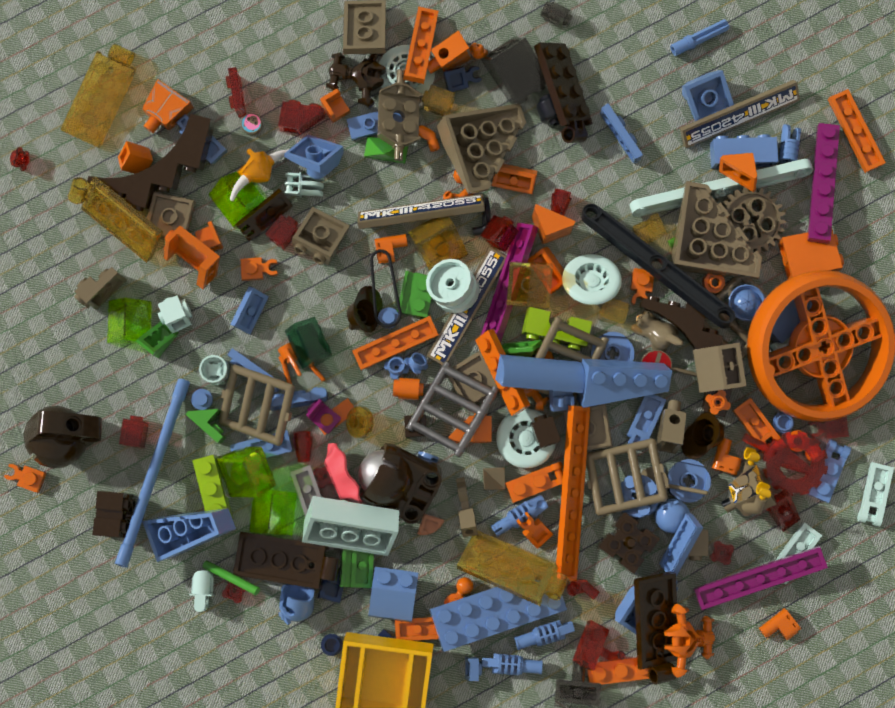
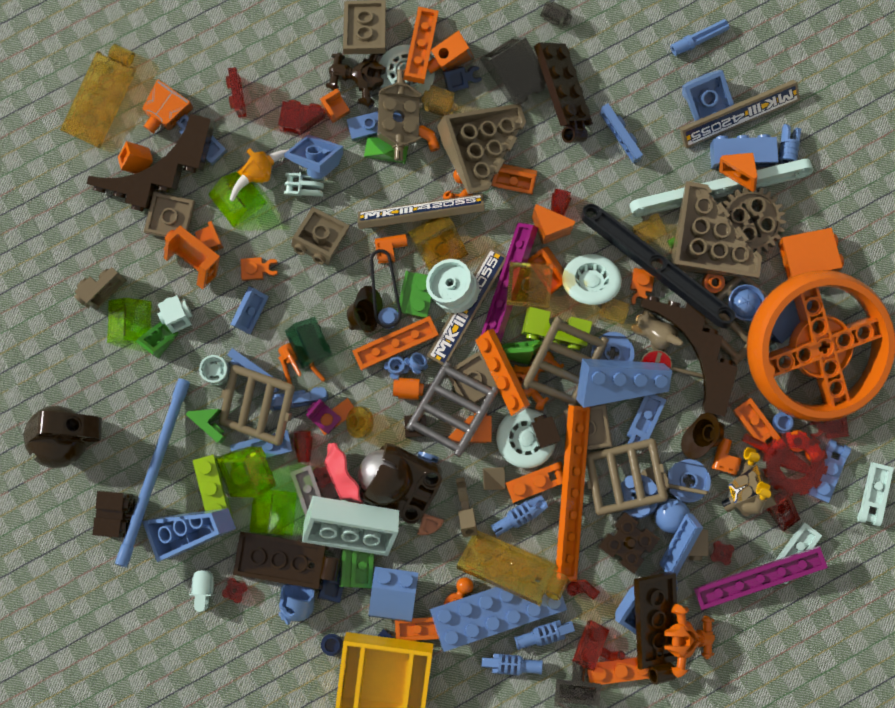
(20, 158): clear red plate -> none
(28, 477): orange plate -> none
(116, 216): clear yellow hinge -> none
(134, 432): clear red brick -> none
(202, 399): medium blue plate -> none
(231, 577): bright green bar -> none
(251, 124): tile -> none
(264, 214): dark brown hinge -> none
(282, 231): clear red brick -> none
(473, 668): medium blue plate -> none
(478, 51): orange arm -> none
(486, 217): black bar -> none
(499, 232): clear red brick -> none
(535, 531): orange plate -> none
(540, 374): medium blue brick -> none
(547, 111): black head -> none
(560, 400): medium blue tile -> none
(671, 428): dark tan torso -> none
(715, 408): orange plate -> none
(719, 367): dark tan slope -> none
(783, 622): orange piece -> none
(823, 183): magenta plate -> none
(856, 131): orange plate -> none

